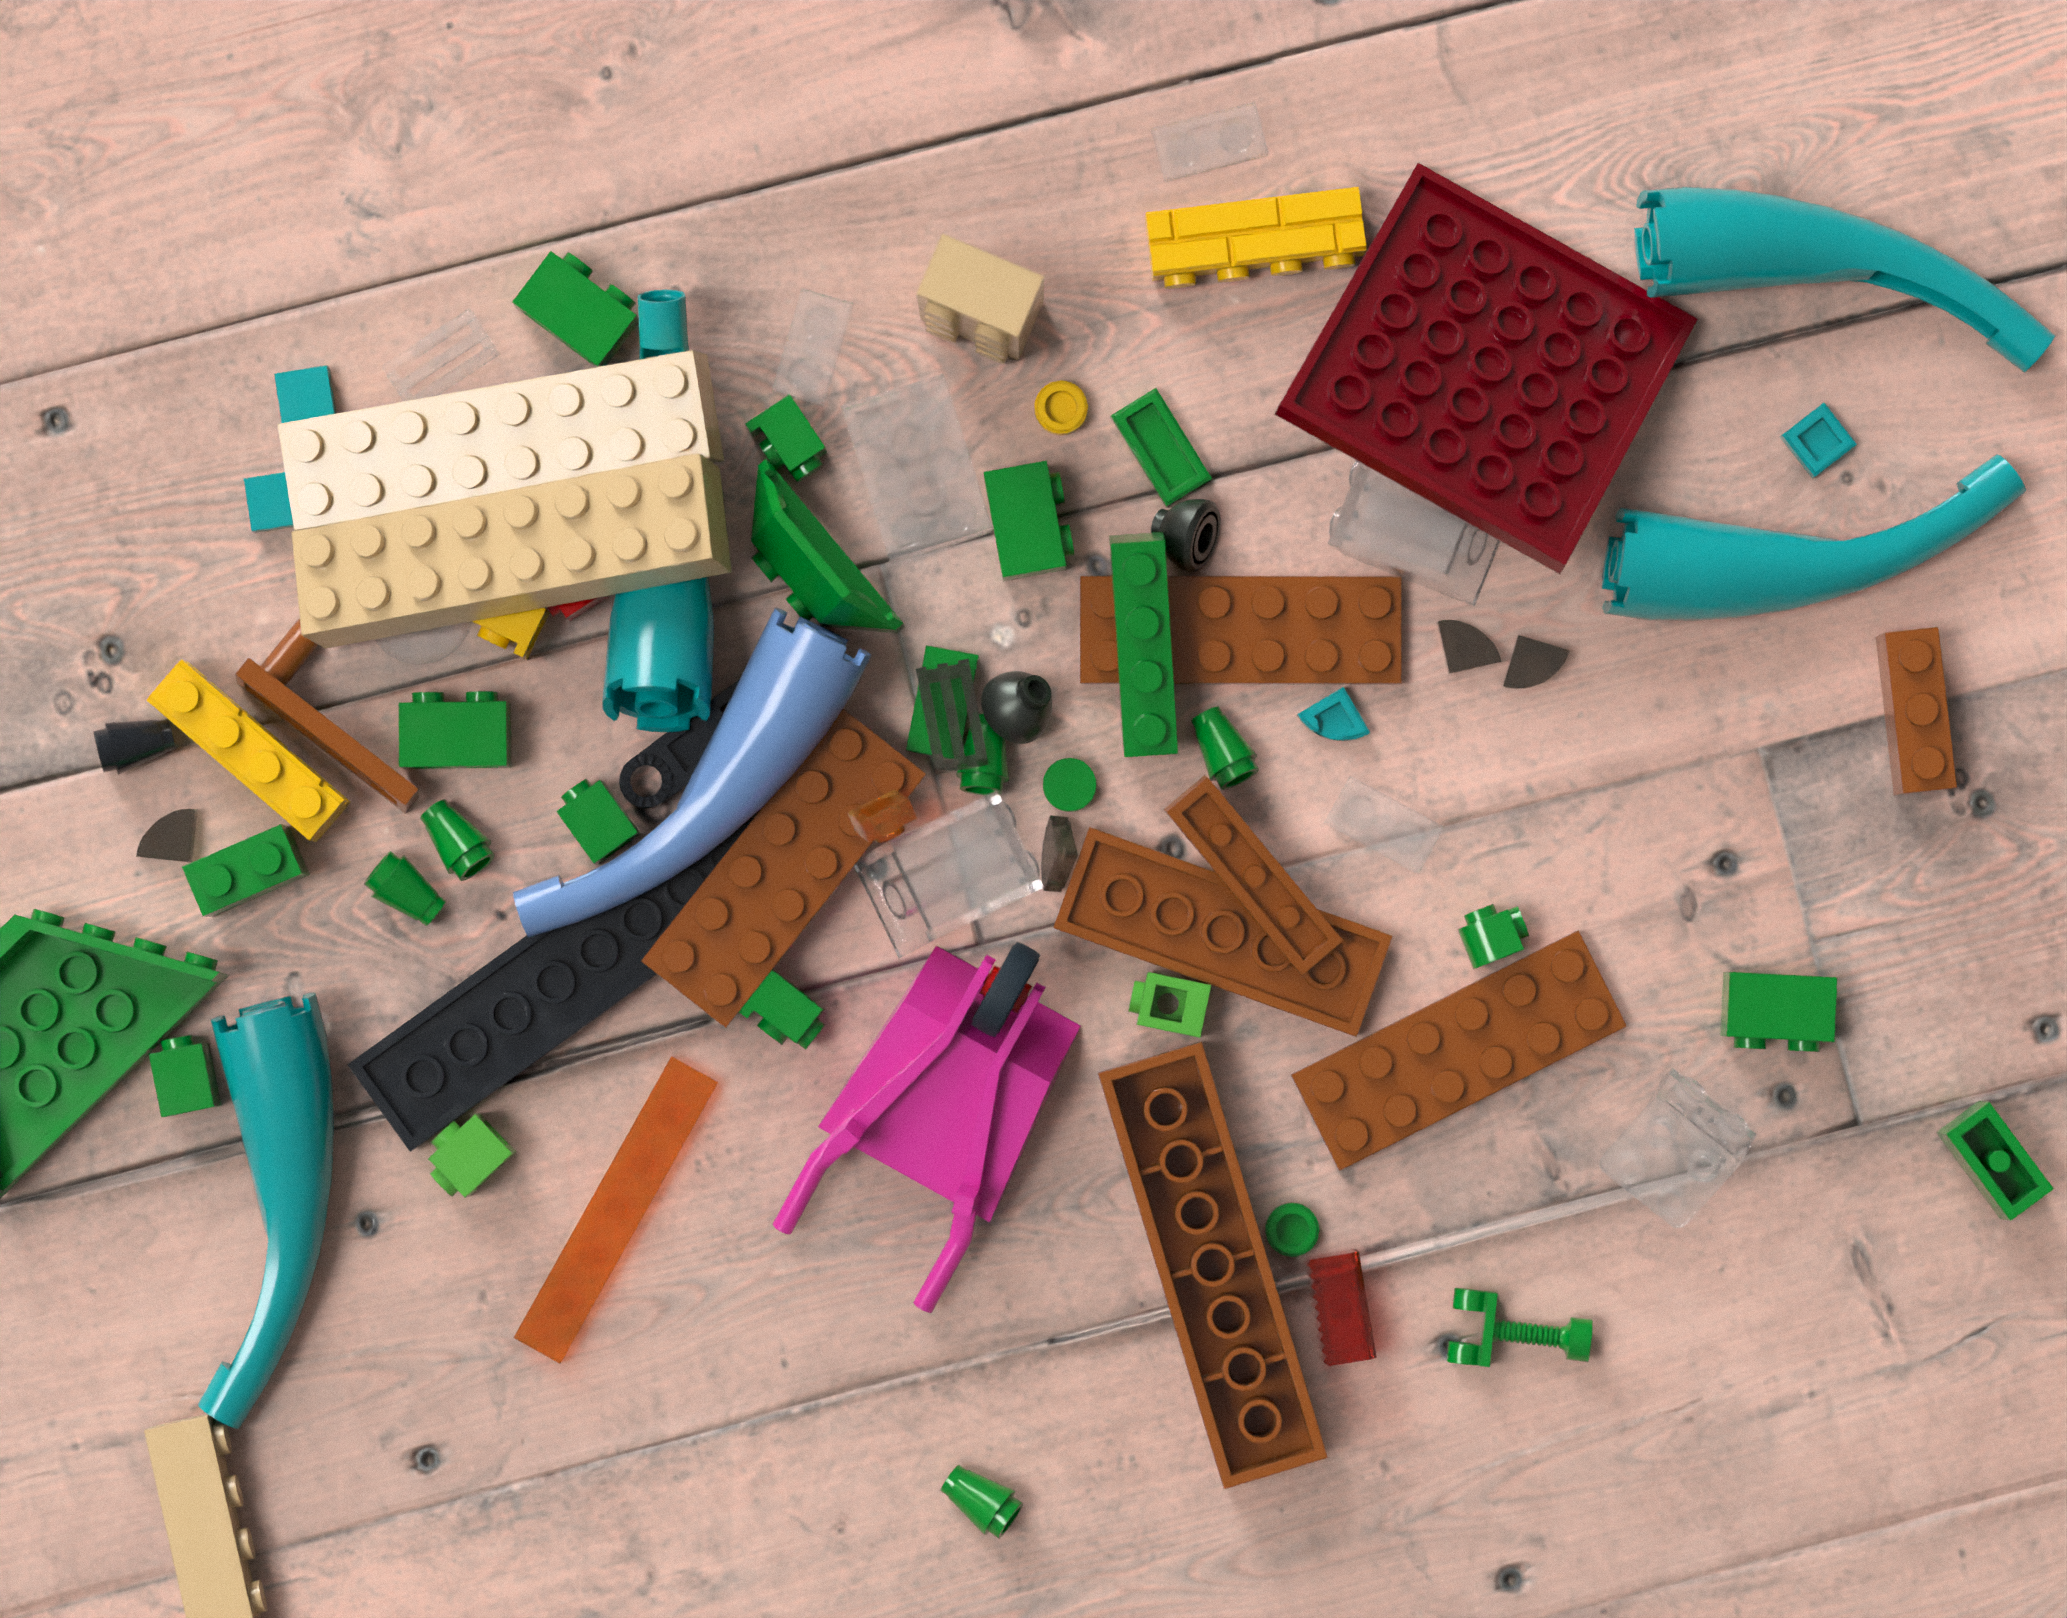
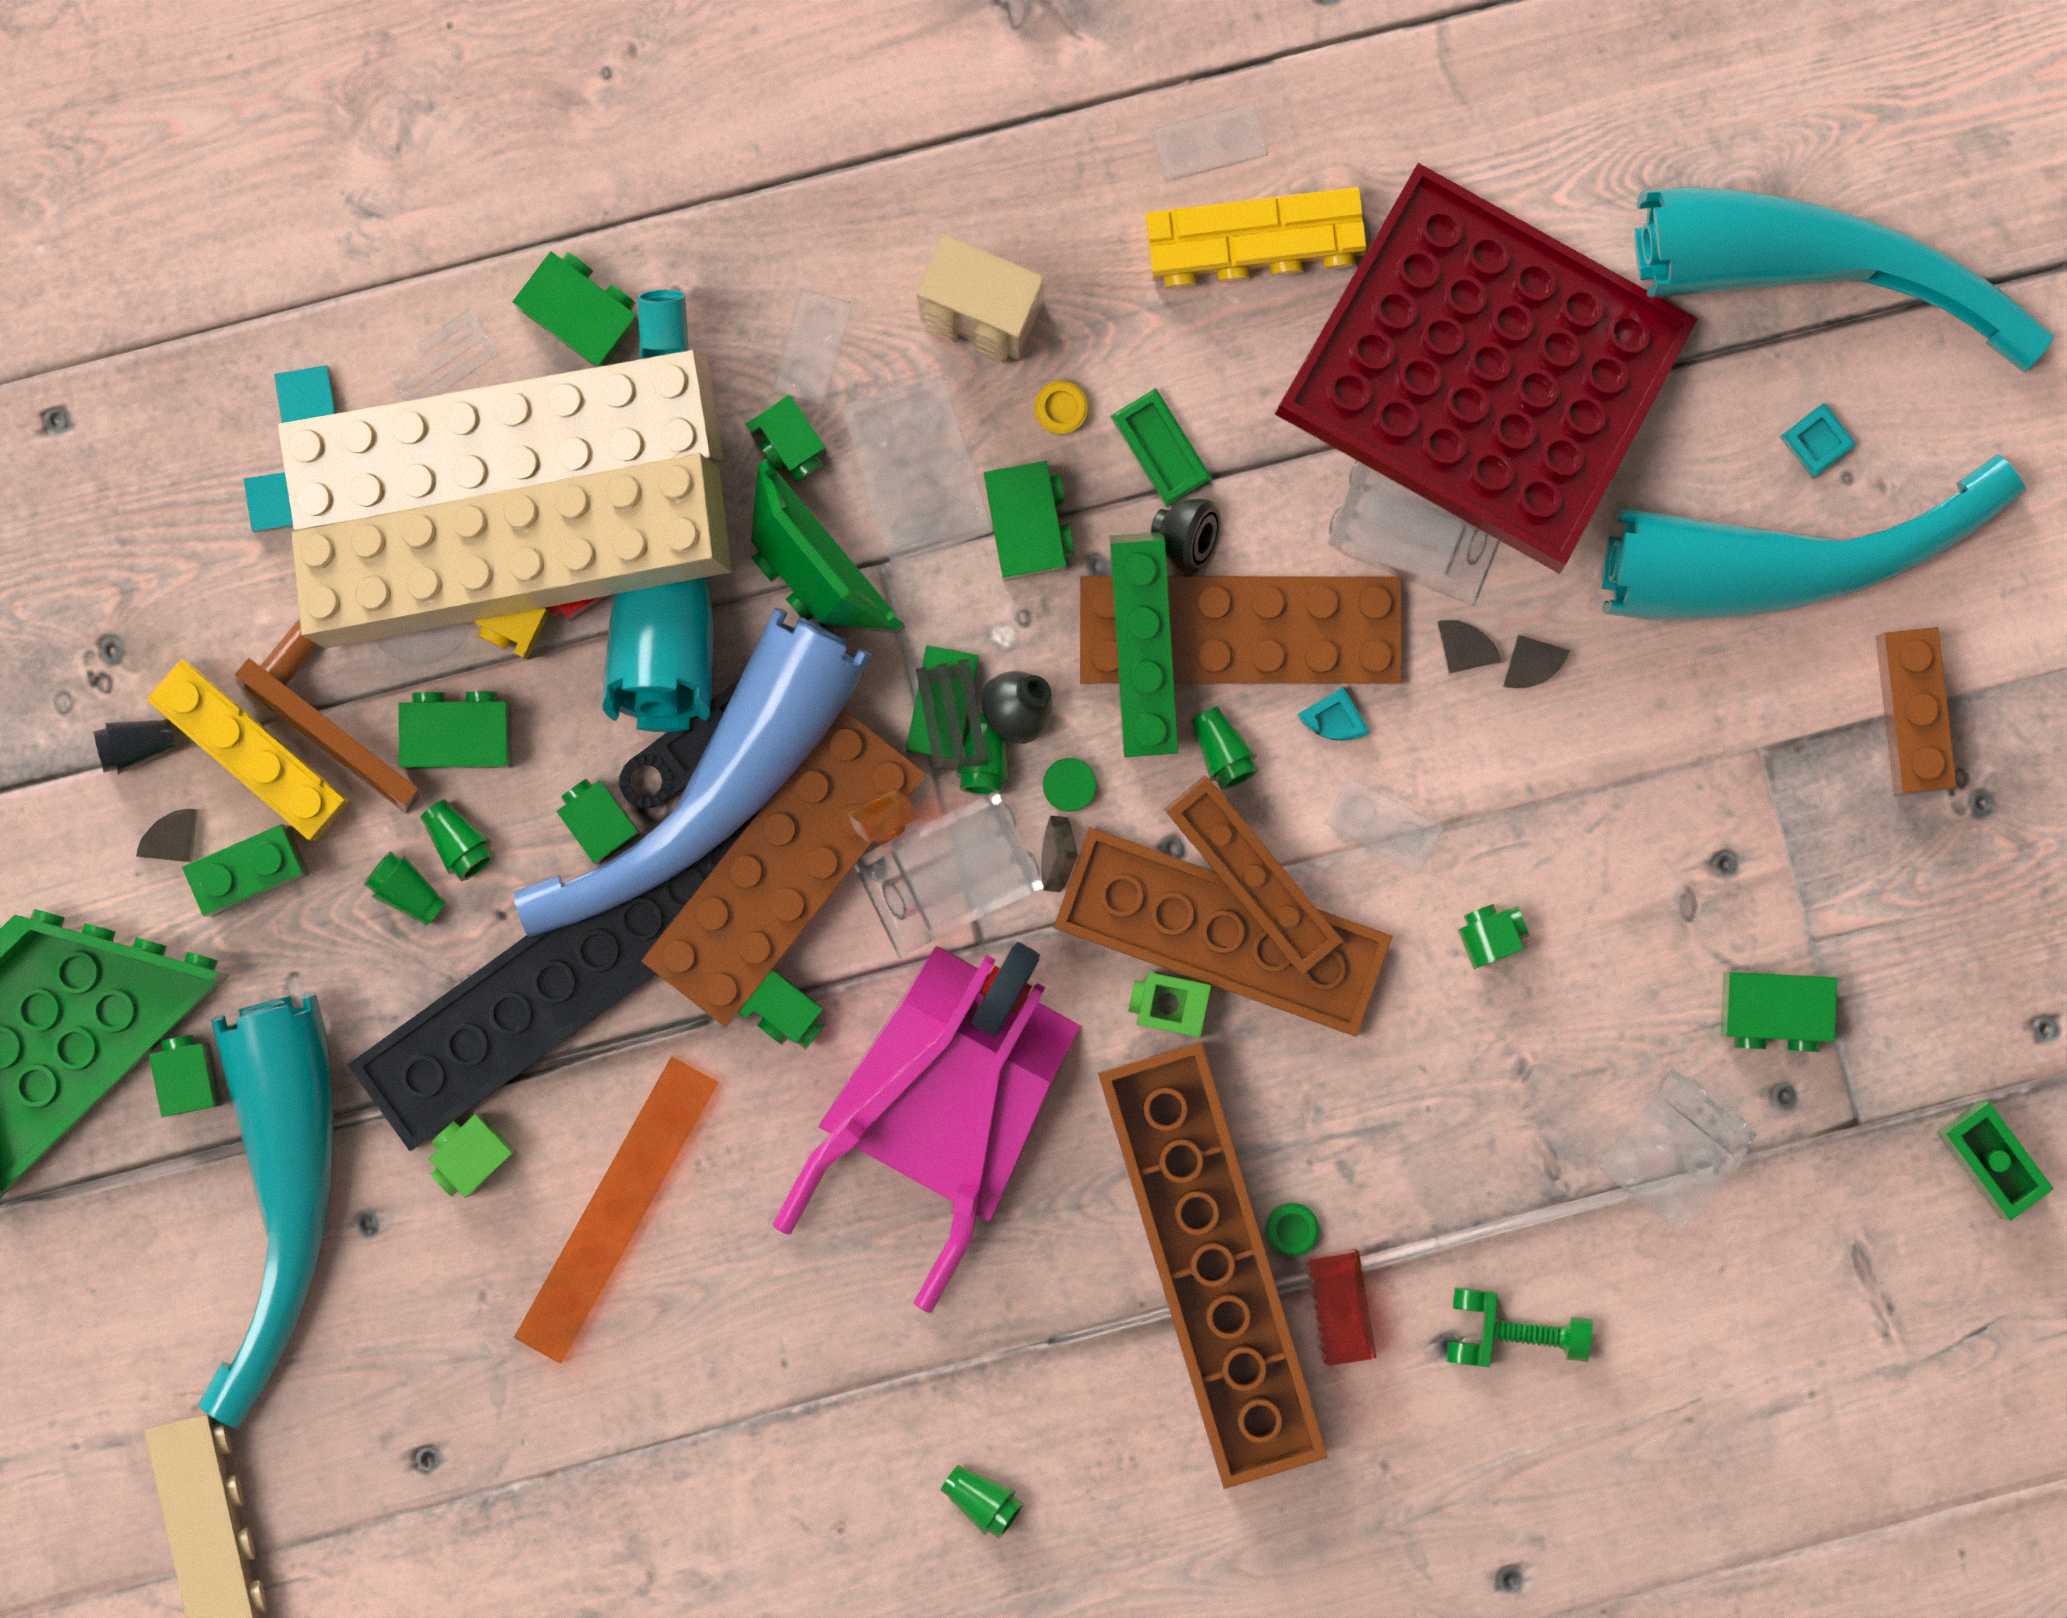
(1458, 1050): dark orange plate -> none

